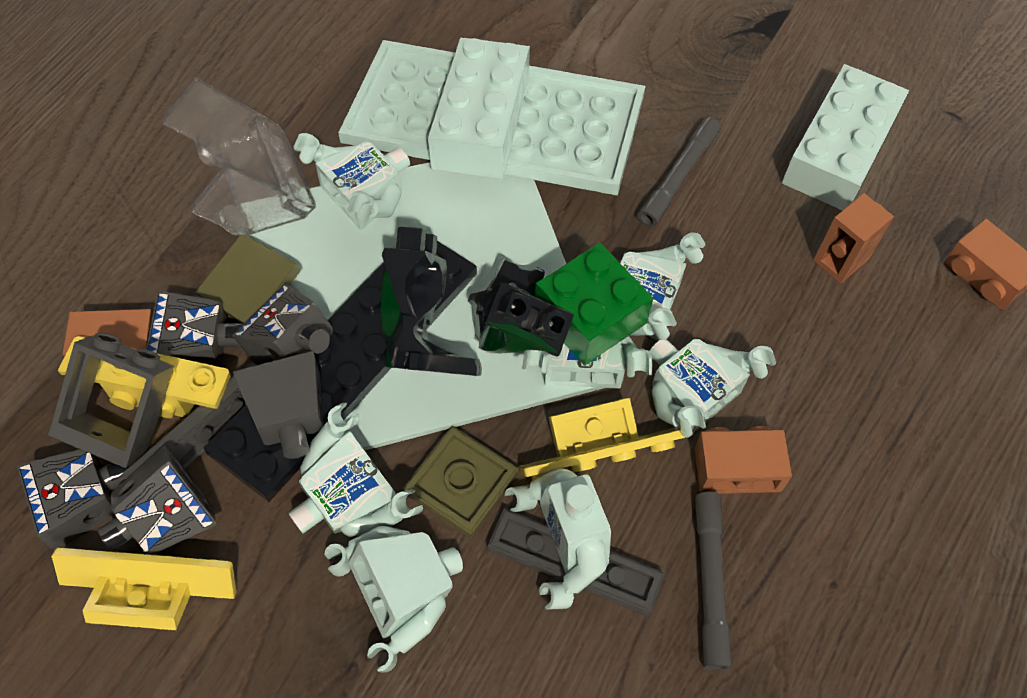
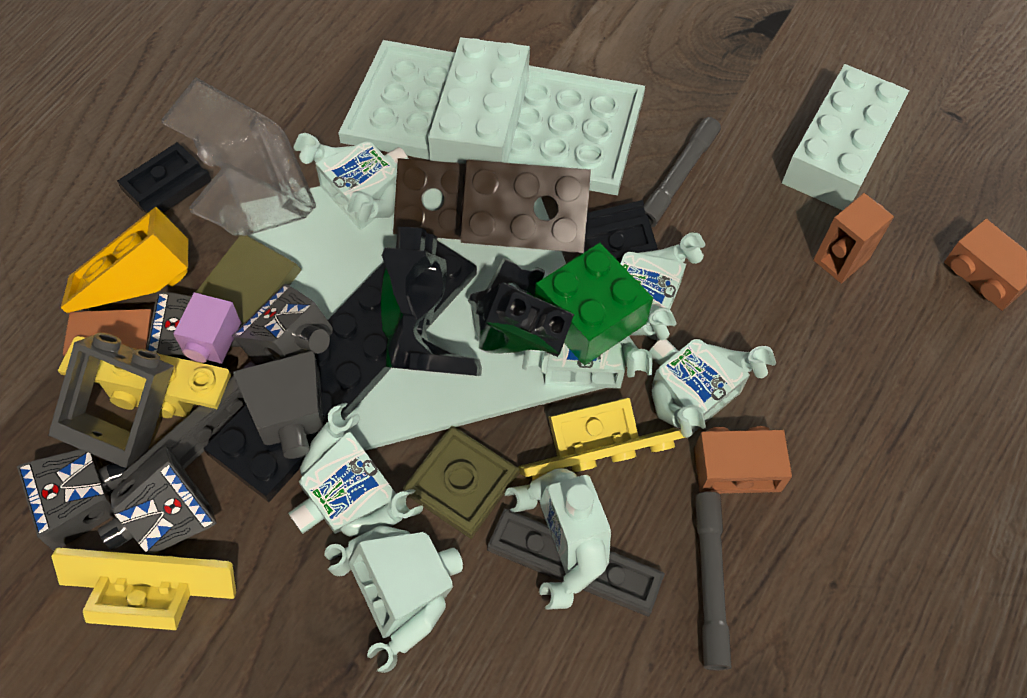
(131, 265): none -> yellow slope
(164, 179): none -> black plate
(207, 328): none -> lavender brick
(494, 203): none -> dark brown bracket
(620, 230): none -> black plate

